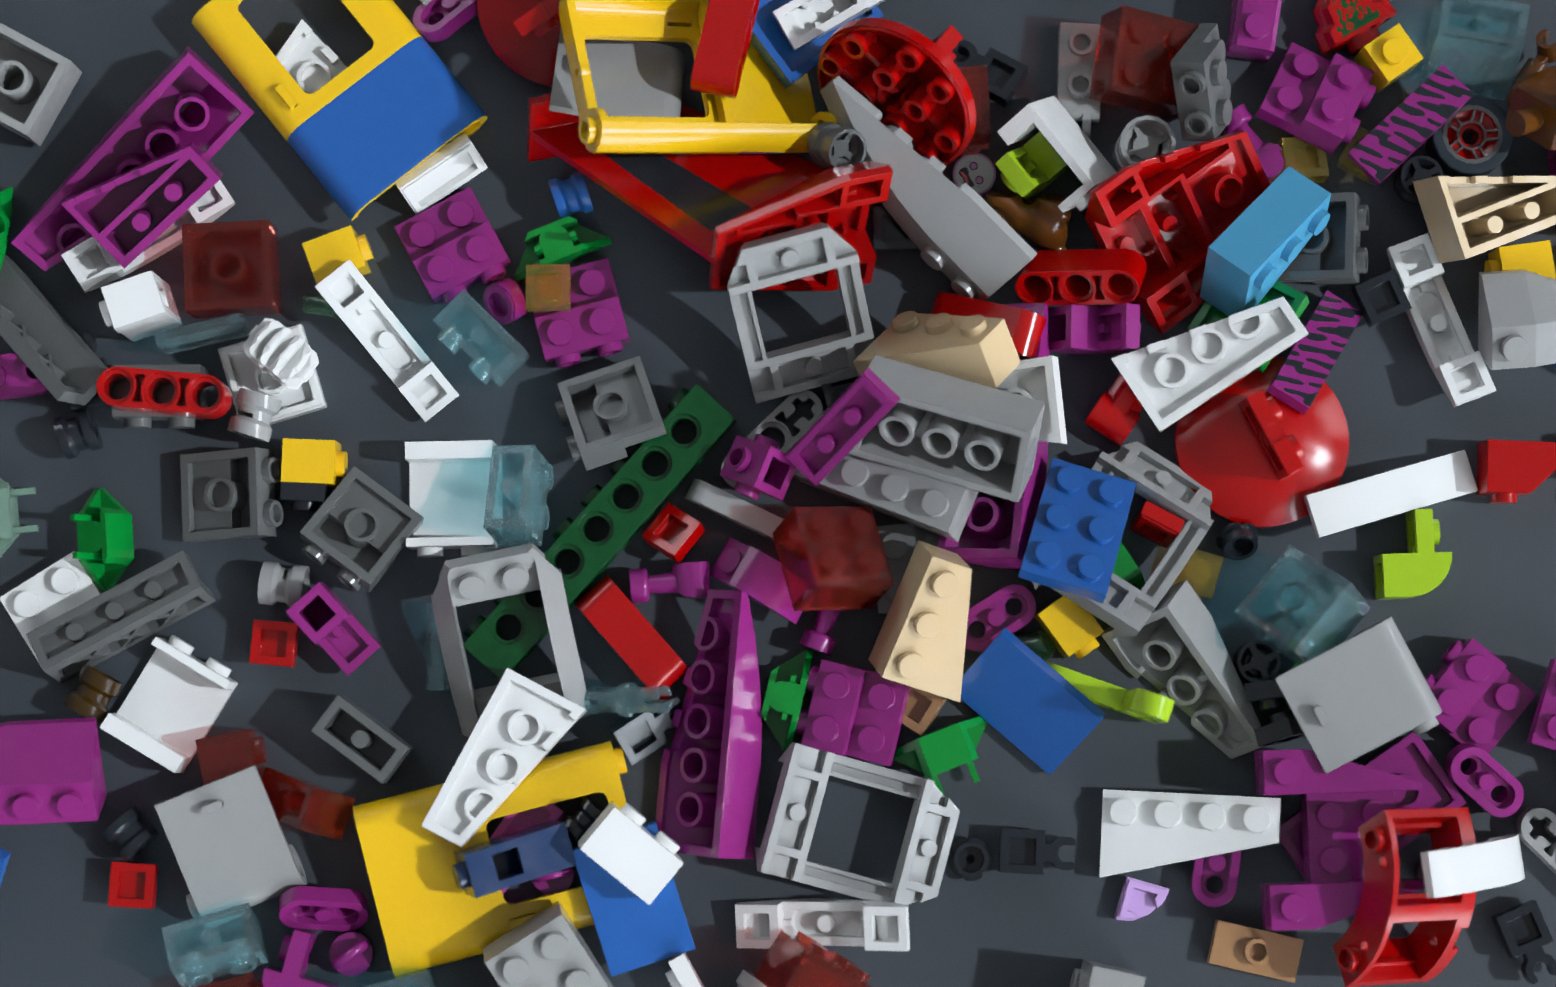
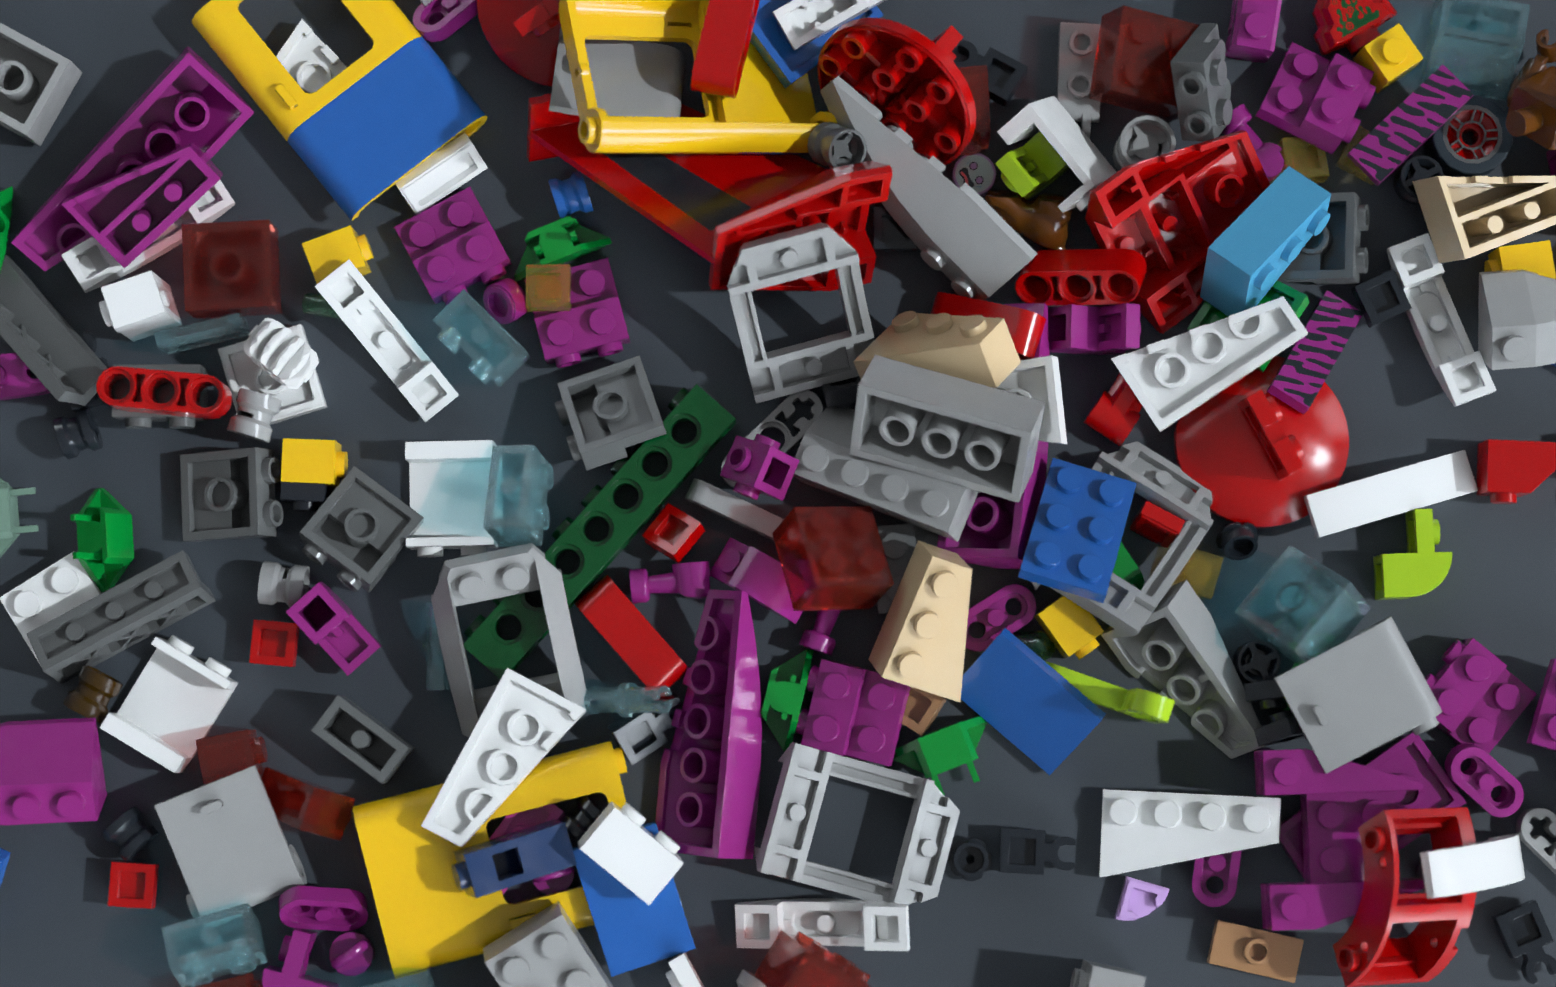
(842, 427): magenta tile -> none

